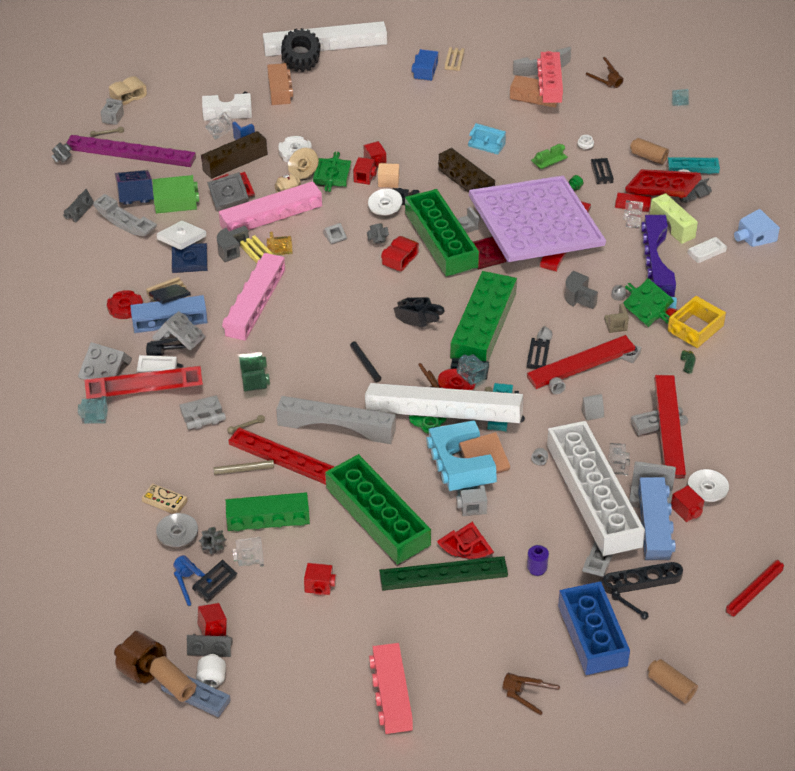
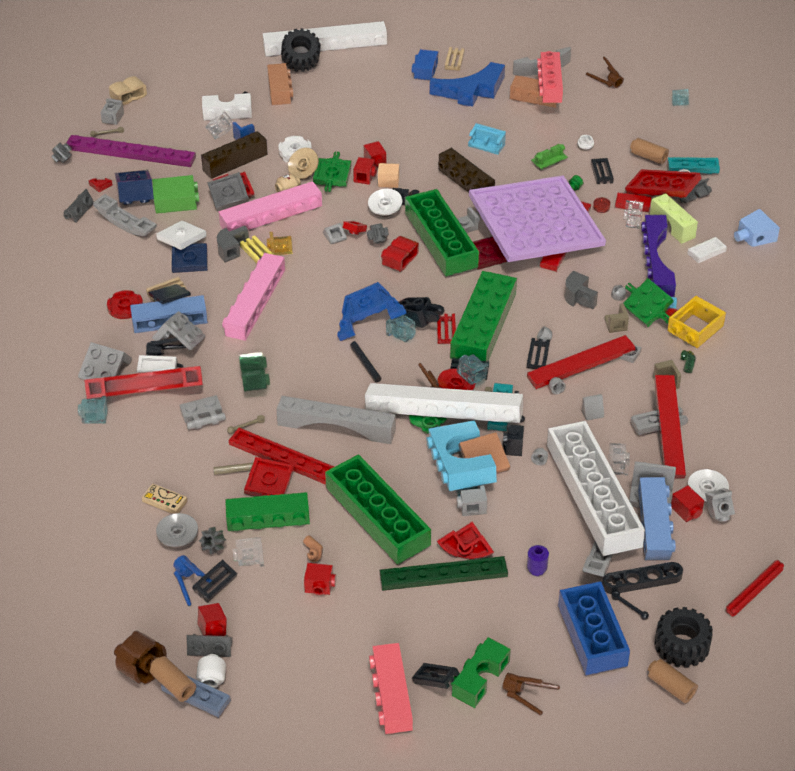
(100, 185): none -> red tile
(268, 477): none -> red tile
(315, 548): none -> nougat arm
(354, 227): none -> red plate
(365, 303): none -> blue wing
(401, 328): none -> clear light blue brick
(435, 678): none -> black tile
(445, 318): none -> red tile
(467, 89): none -> blue arch
(488, 658): none -> green arch
(513, 440): none -> black brick
(601, 205): none -> clear red tile
(668, 368): none -> dark tan panel
(683, 623): none -> black tyre
(715, 500): none -> light grey brick

